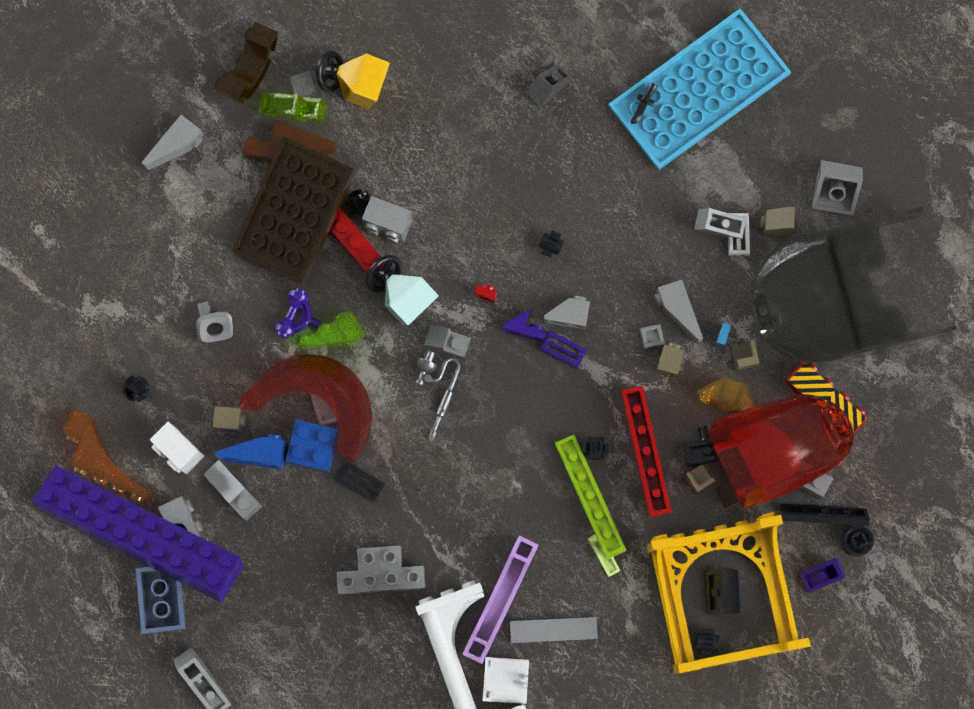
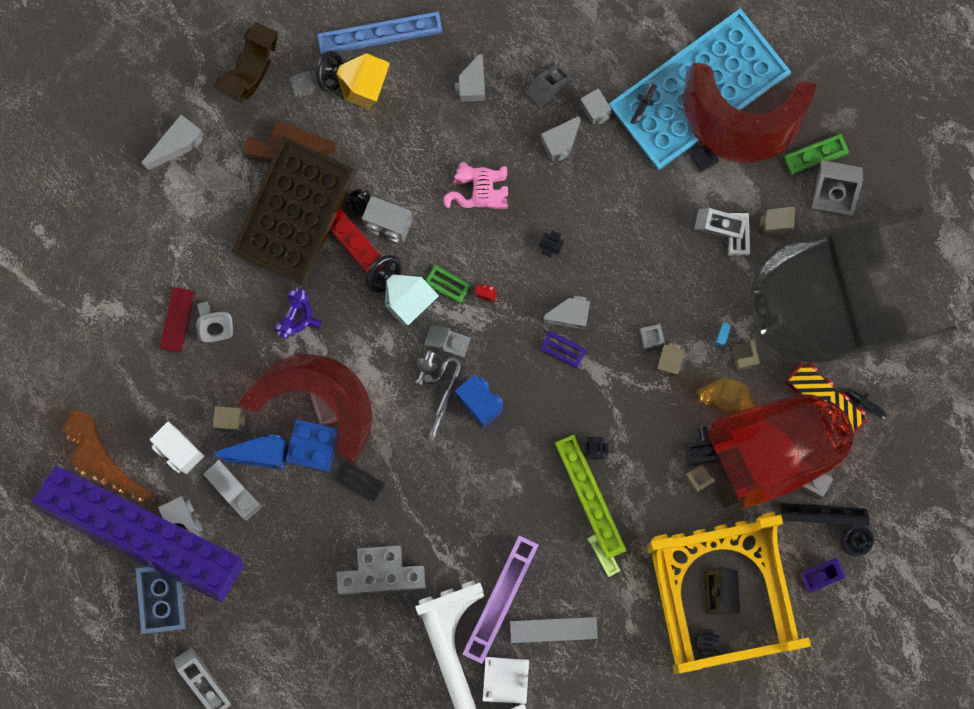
(135, 388): black gear -> none
(177, 320): none -> dark red tile
(293, 107): clear neon green slope -> none
(339, 333): clear neon green slope -> none
(380, 33): none -> medium blue tile
(434, 286): none -> bright green tile
(471, 82): none -> light grey slope
(479, 401): none -> blue brick
(483, 191): none -> bright pink animal
(518, 327): dark purple slope -> none
(560, 139): none -> light grey slope
(595, 107): none -> light grey brick
(645, 452): red brick -> none
(678, 307): light grey slope -> none
(704, 158): none -> black tile
(739, 134): none -> clear red windscreen
(812, 155): none -> bright green tile
(863, 401): none -> black piece

